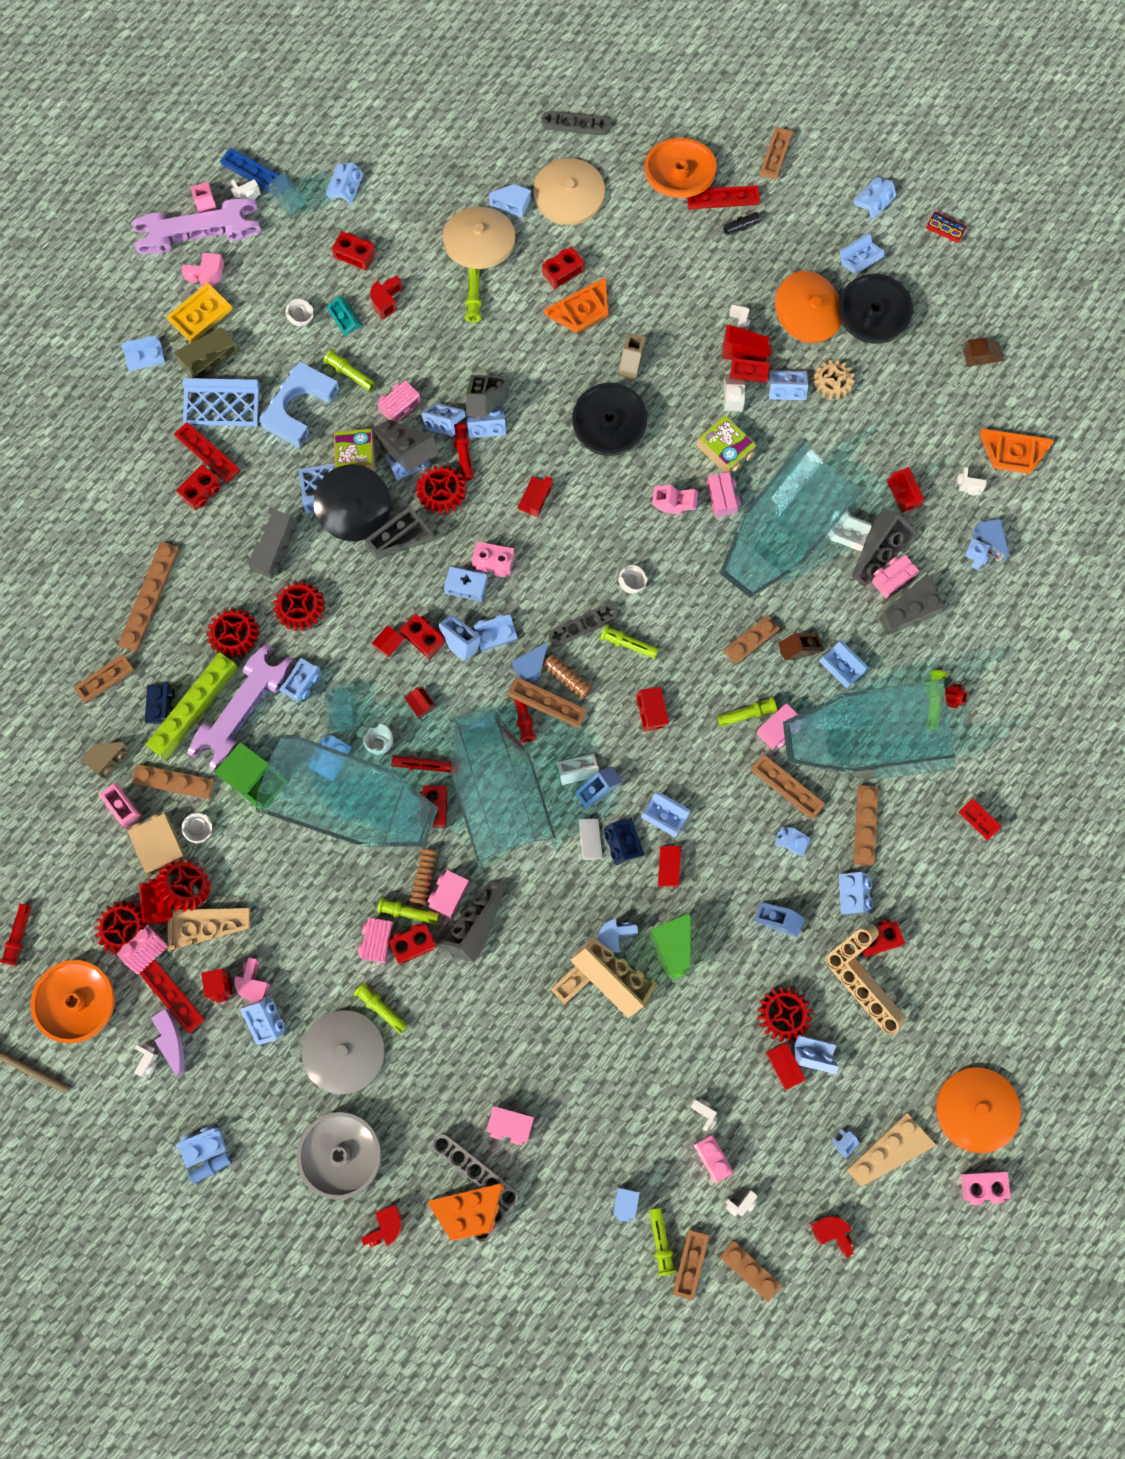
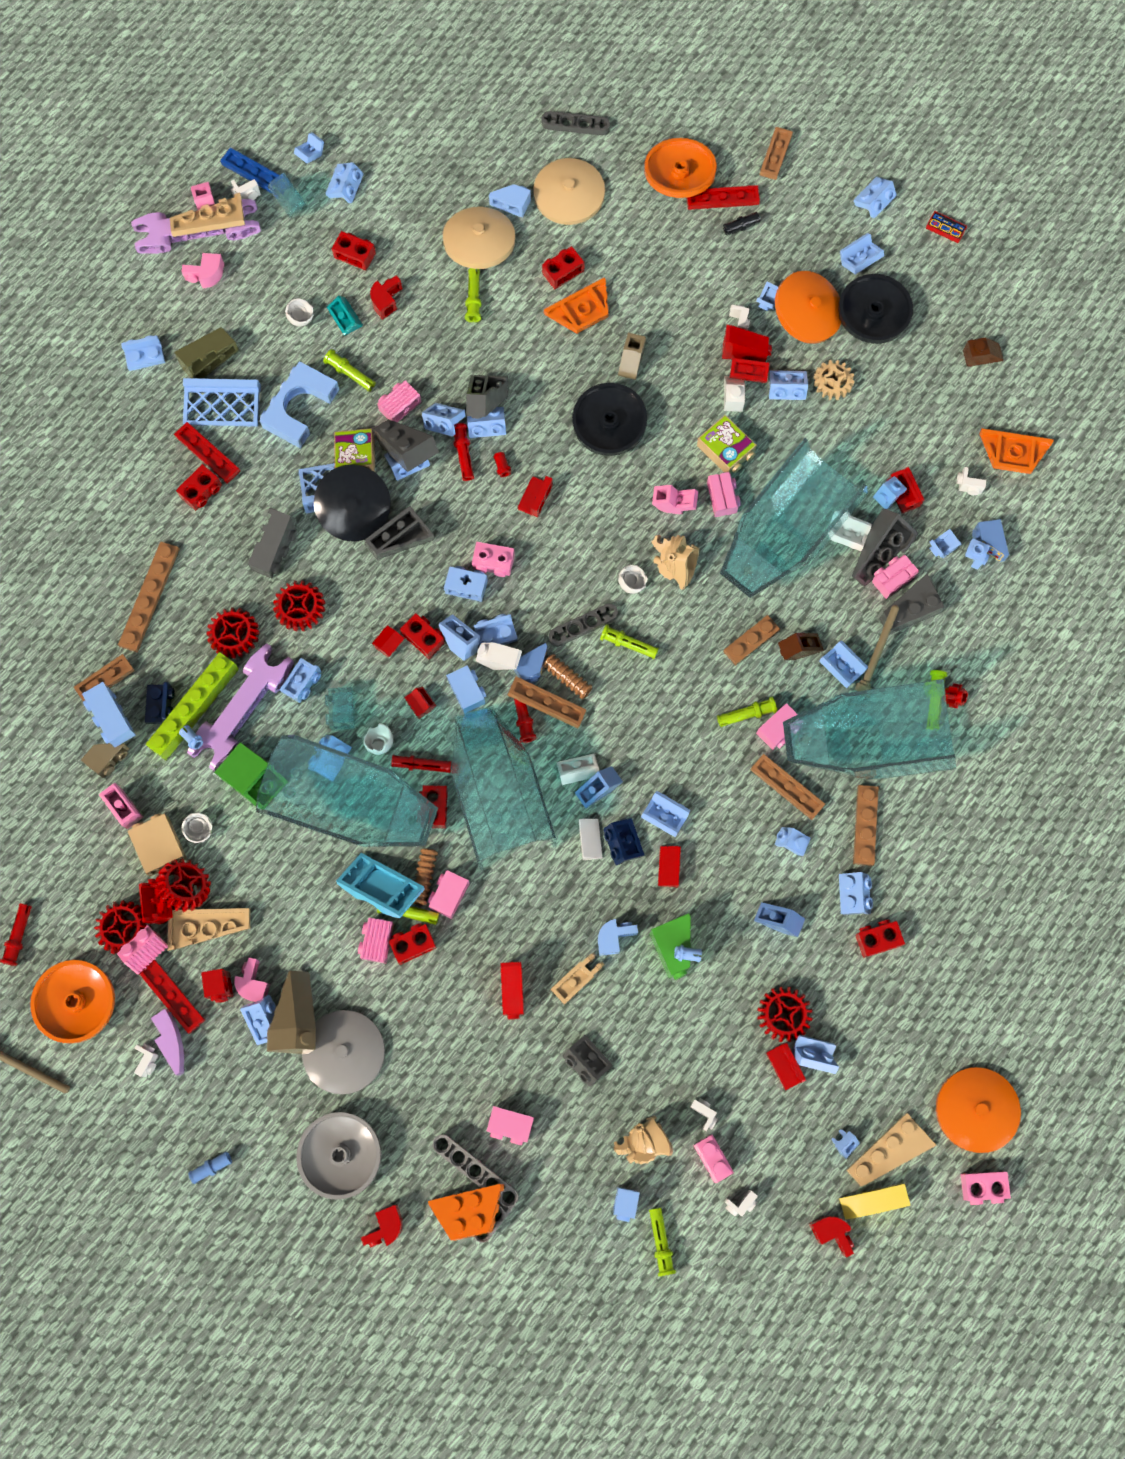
(108, 714): none -> light blue wedge
(173, 782): medium nougat plate -> none
(194, 741): none -> light blue pin
(199, 313): yellow plate -> none
(202, 1146): light blue bracket -> none
(214, 217): none -> tan wing
(294, 1020): none -> dark tan wedge
(311, 149): none -> light blue bracket
(374, 1001): lime pin -> none
(379, 886): none -> medium azure slope
(448, 477): red gear -> none
(466, 689): none -> light blue brick
(470, 932): dark grey wedge -> none
(498, 656): none -> white slope
(502, 465): none -> red pin
(512, 990): none -> slope
(587, 1060): none -> dark grey bracket
(613, 977): tan wedge -> none
(645, 1142): none -> tan helmet
(652, 709): red hinge -> none
(676, 559): none -> tan helmet
(684, 953): none -> light blue pin
(690, 1265): medium nougat plate -> none
(750, 1271): medium nougat plate -> none
(767, 297): none -> light blue bracket
(863, 979): tan beam -> none
(865, 683): none -> dark tan piece
(874, 1201): none -> light yellow slope
(889, 492): none -> light blue bracket
(945, 544): none -> light blue bracket
(979, 819): red hinge -> none

